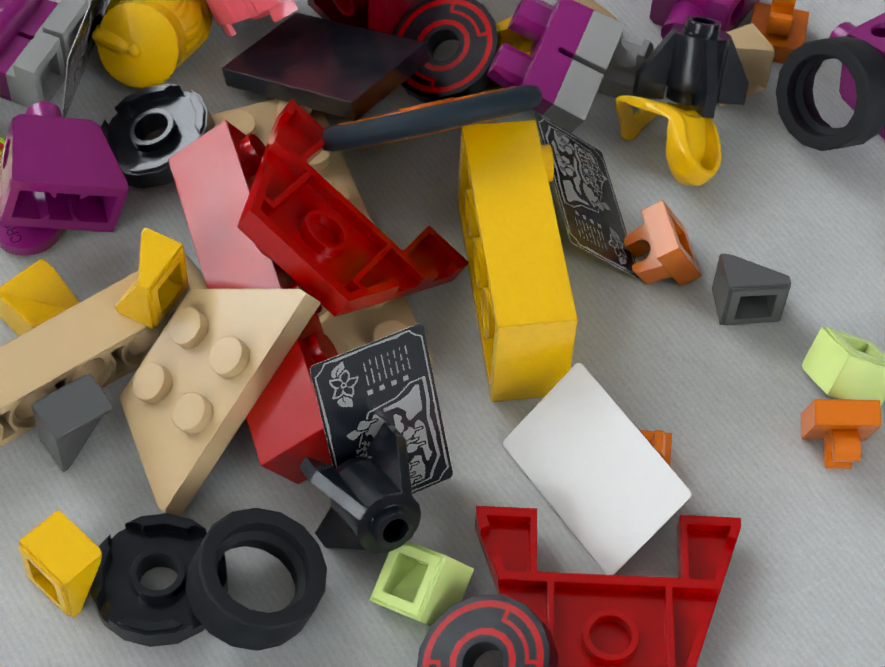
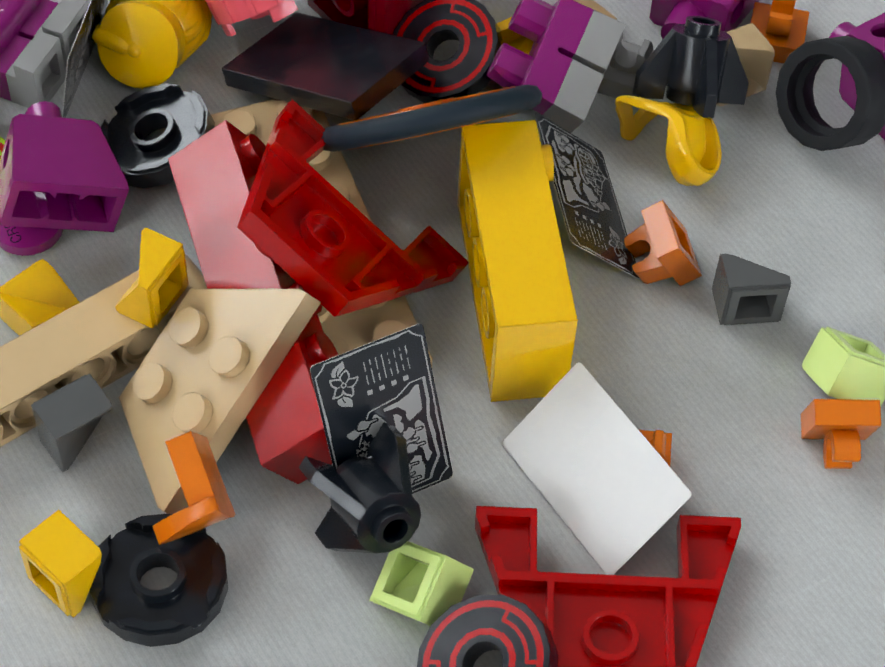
(201, 486): none -> orange tile
(282, 539): black tyre -> none

